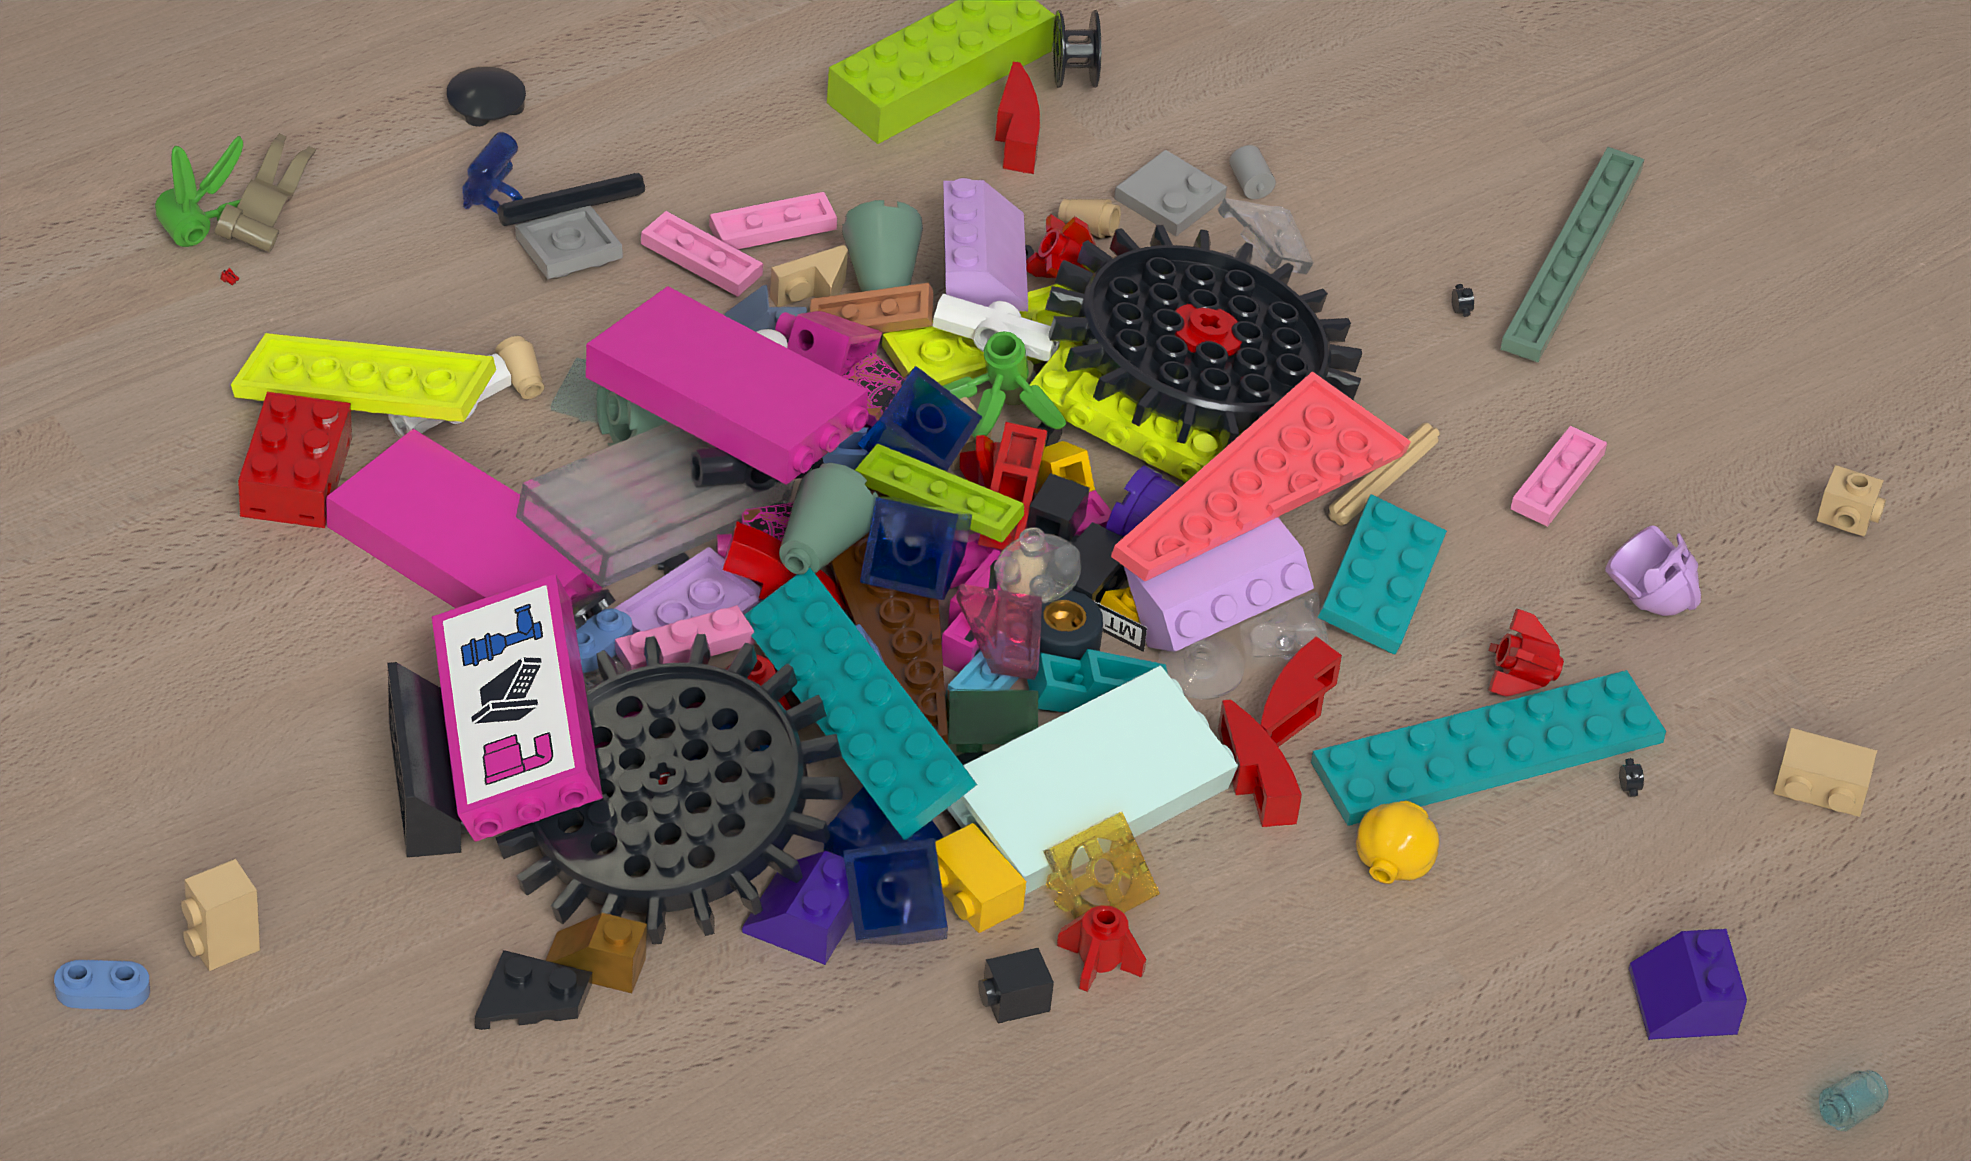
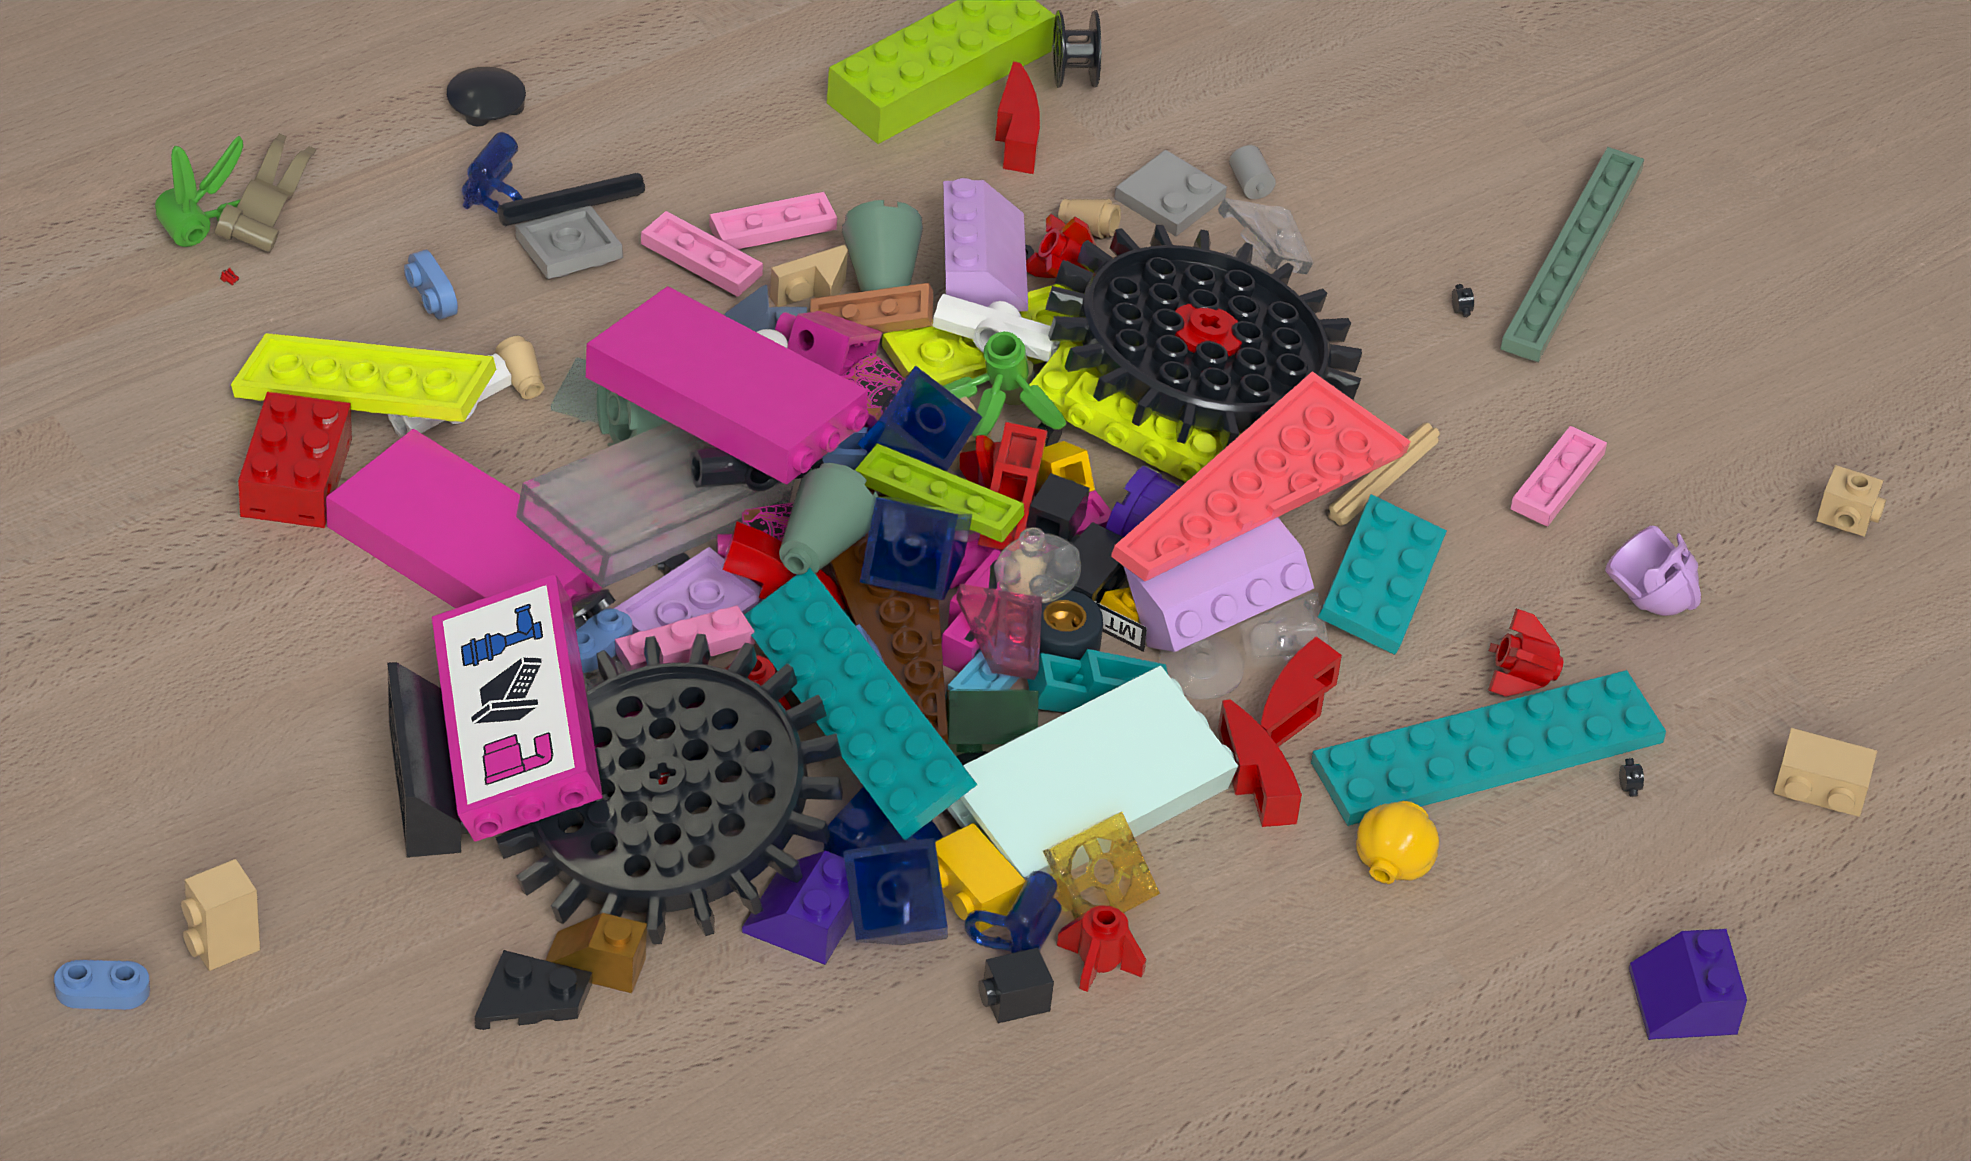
(432, 284): none -> medium blue plate
(1028, 919): none -> clear blue piece
(1853, 1099): clear light blue brick -> none

